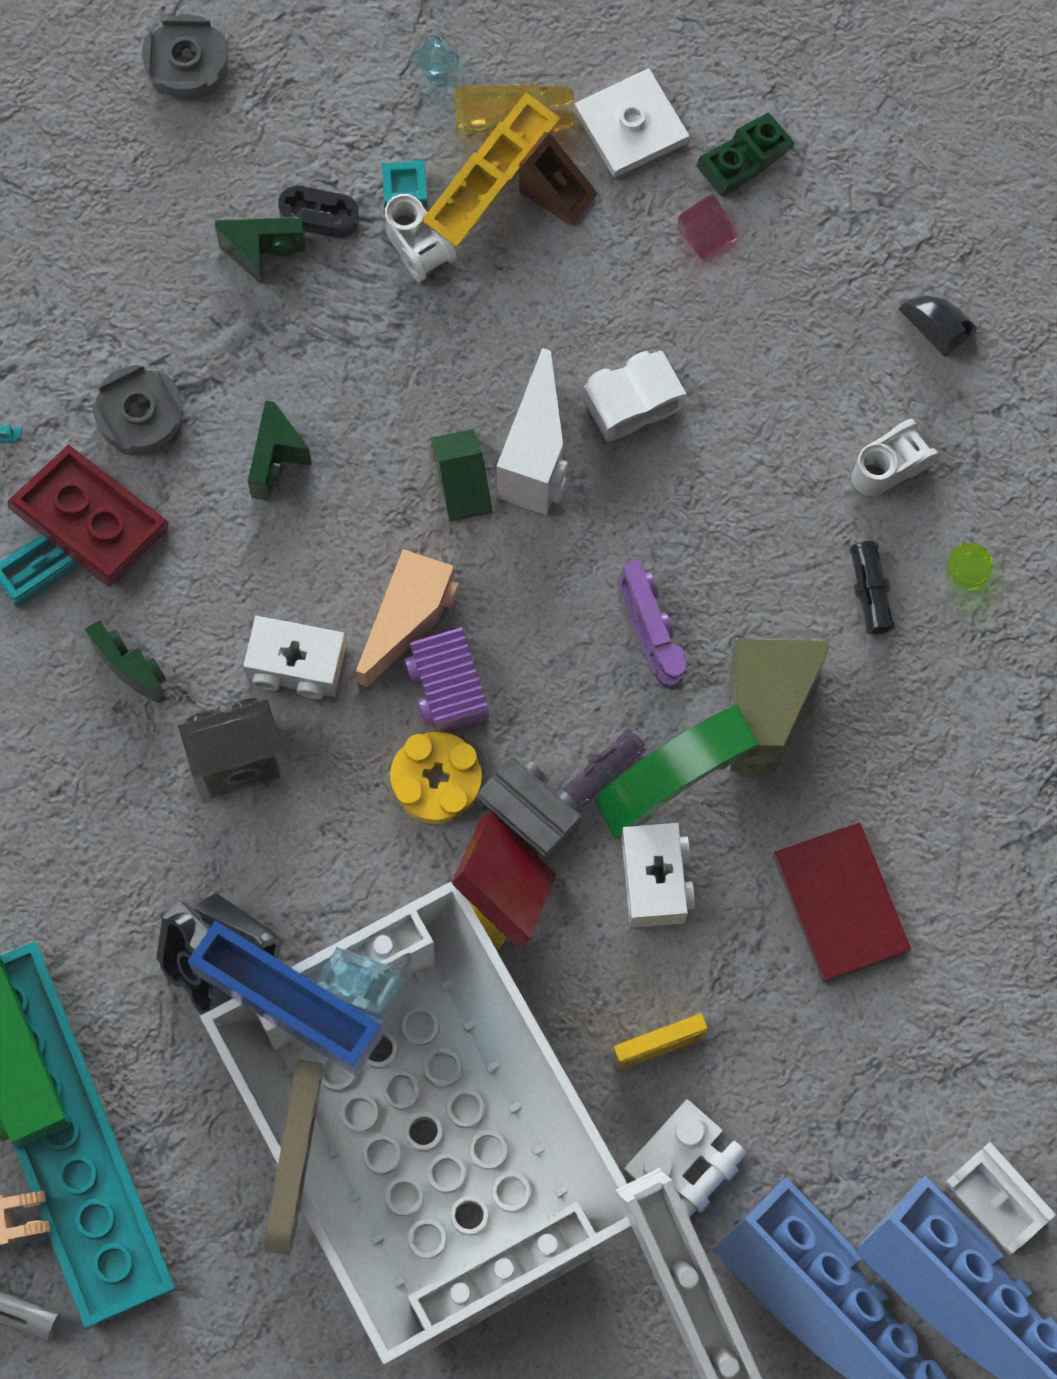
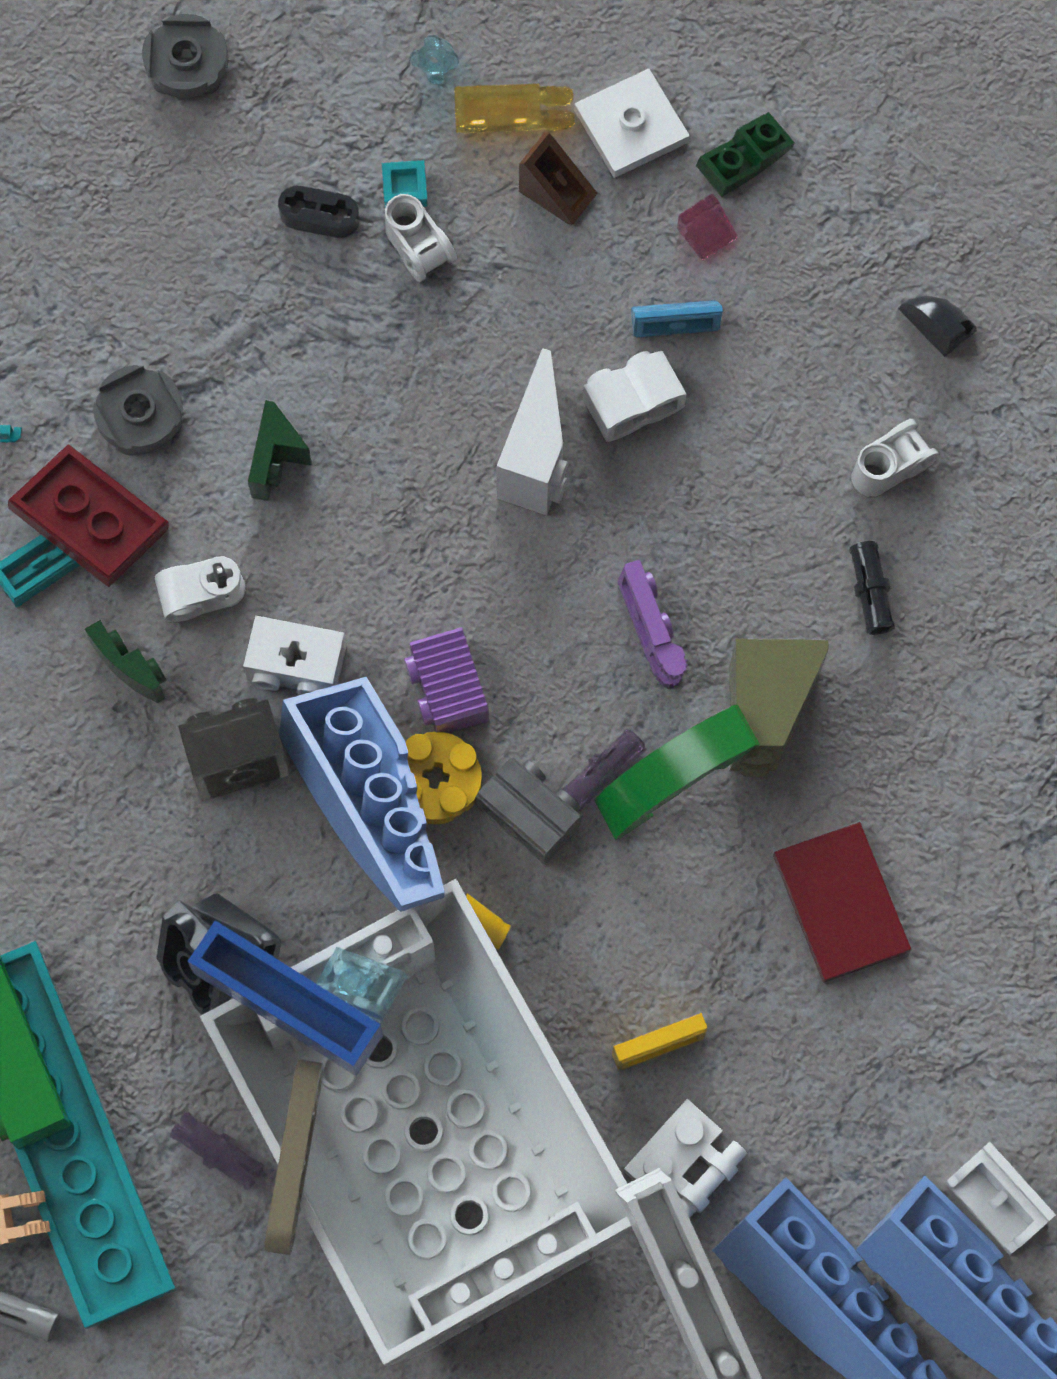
(194, 588): none -> white piece
(217, 1150): none -> clear purple pin
(249, 238): dark green slope -> none
(364, 786): none -> medium blue wedge
(408, 611): light nougat slope -> none
(462, 474): dark green slope -> none
(489, 171): yellow slope -> none
(504, 879): dark red tile -> none
(656, 847): white brick -> none
(676, 318): none -> dark azure slope
(969, 565): clear neon green tile -> none

